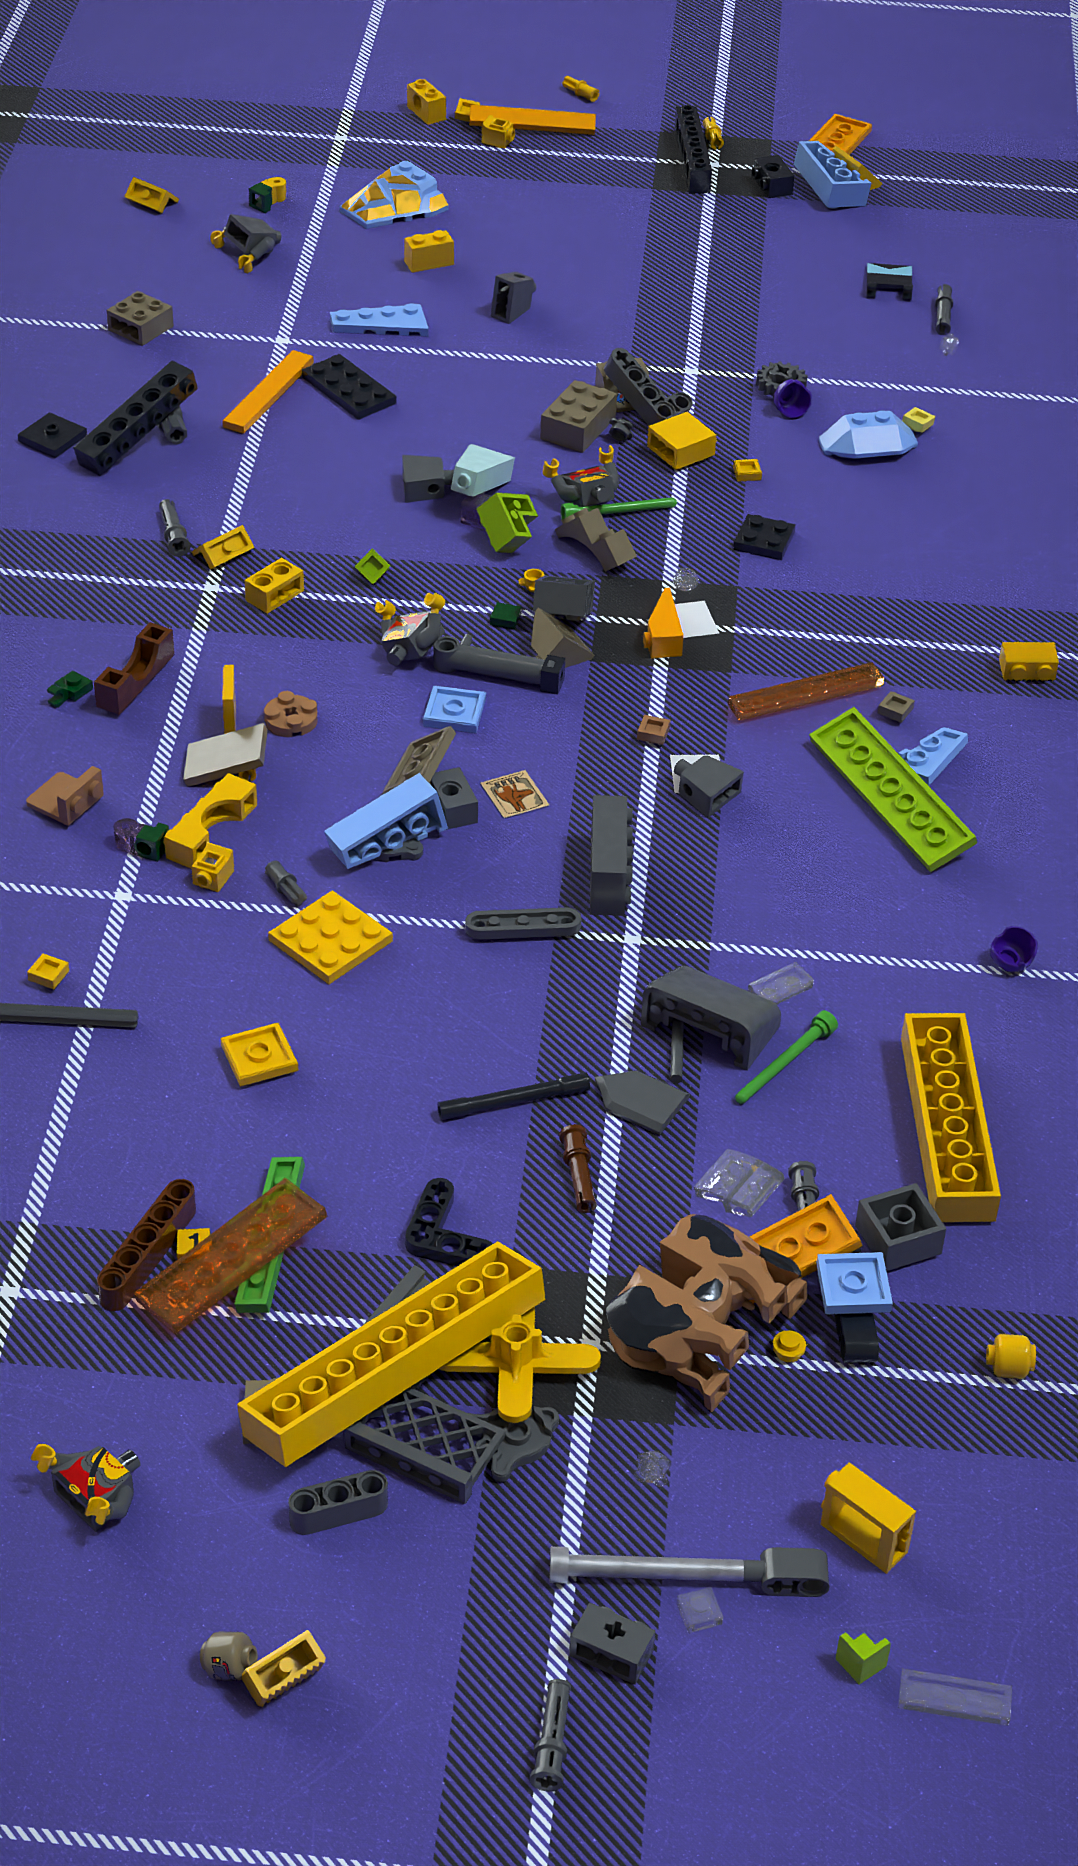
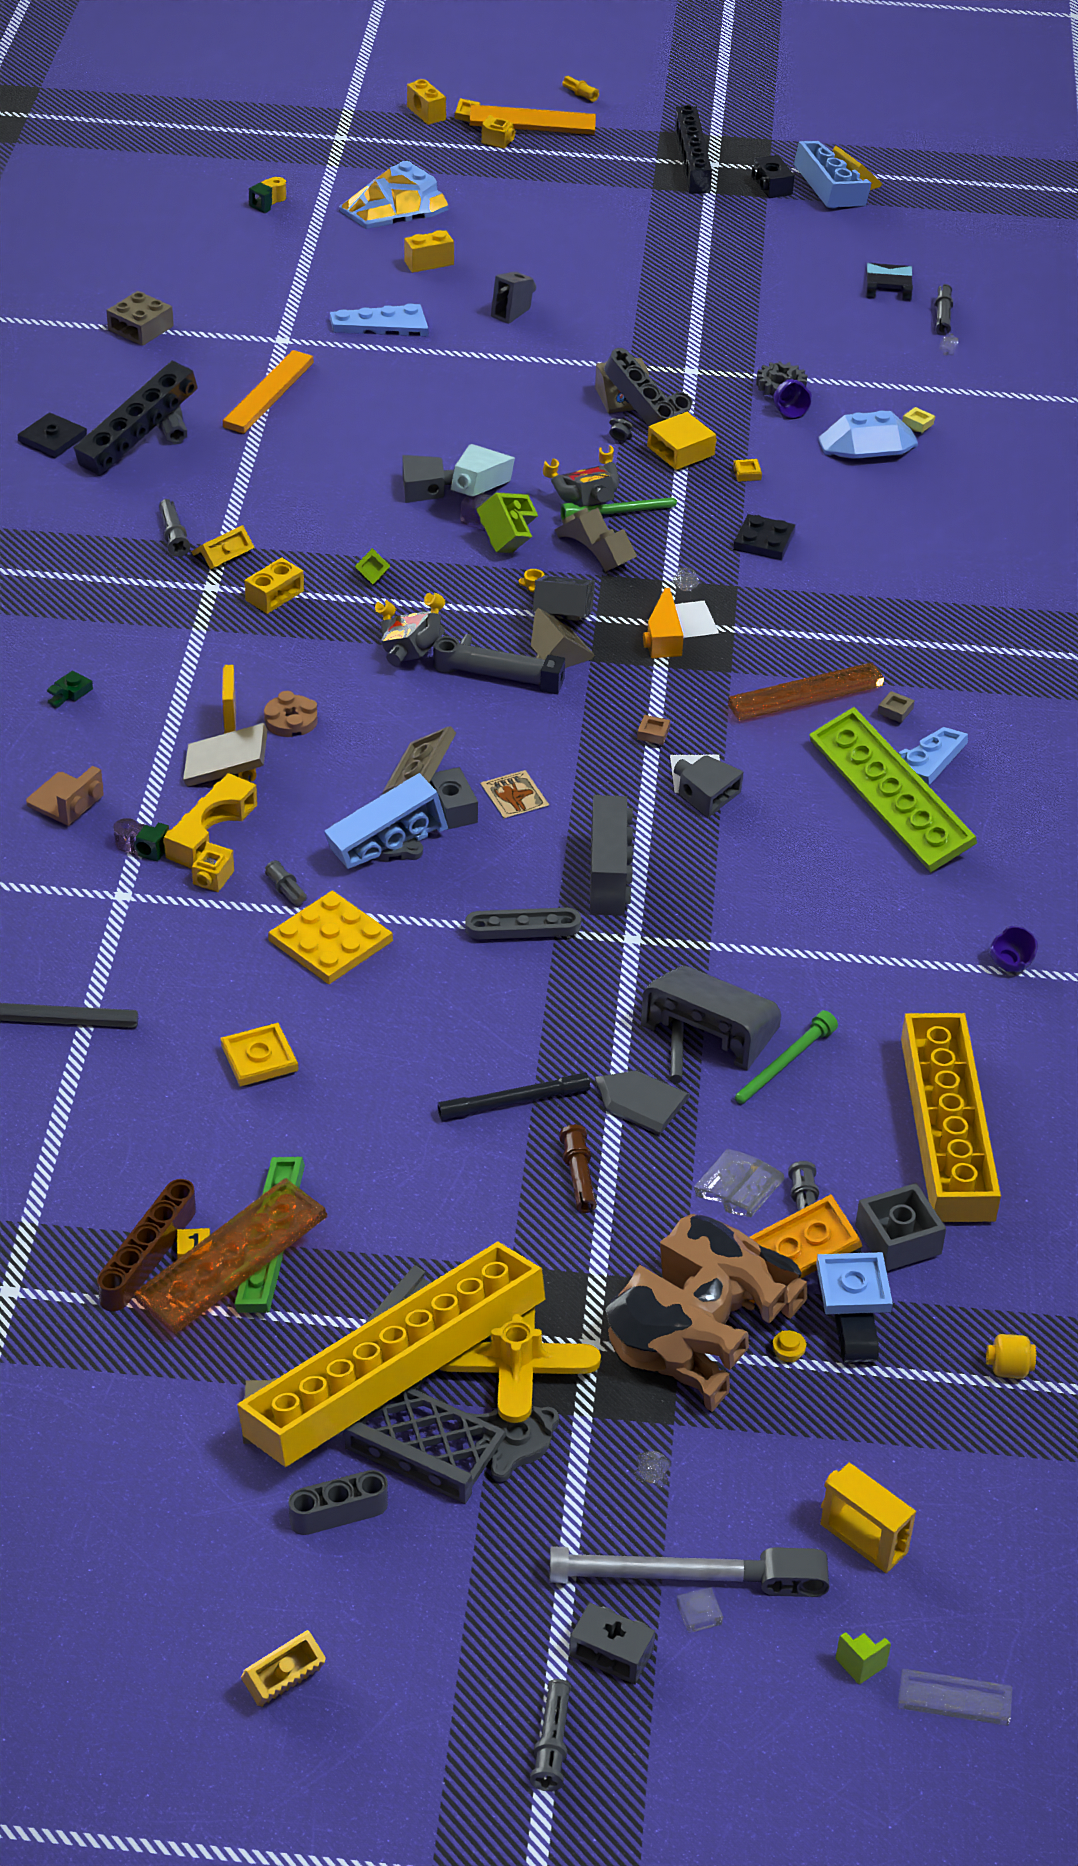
(48, 971): yellow plate -> none
(91, 1481): torso -> none
(149, 195): yellow panel -> none
(150, 654): reddish brown arch -> none
(227, 1655): dark tan head -> none
(250, 236): dark grey torso -> none
(349, 386): black plate -> none
(435, 1236): black beam -> none
(454, 708): light blue tile -> none
(505, 615): dark green tile -> none
(578, 416): dark tan brick -> none
(713, 133): yellow pin -> none
(782, 983): clear plate -> none
(842, 132): light orange tile -> none
(1028, 660): yellow brick -> none

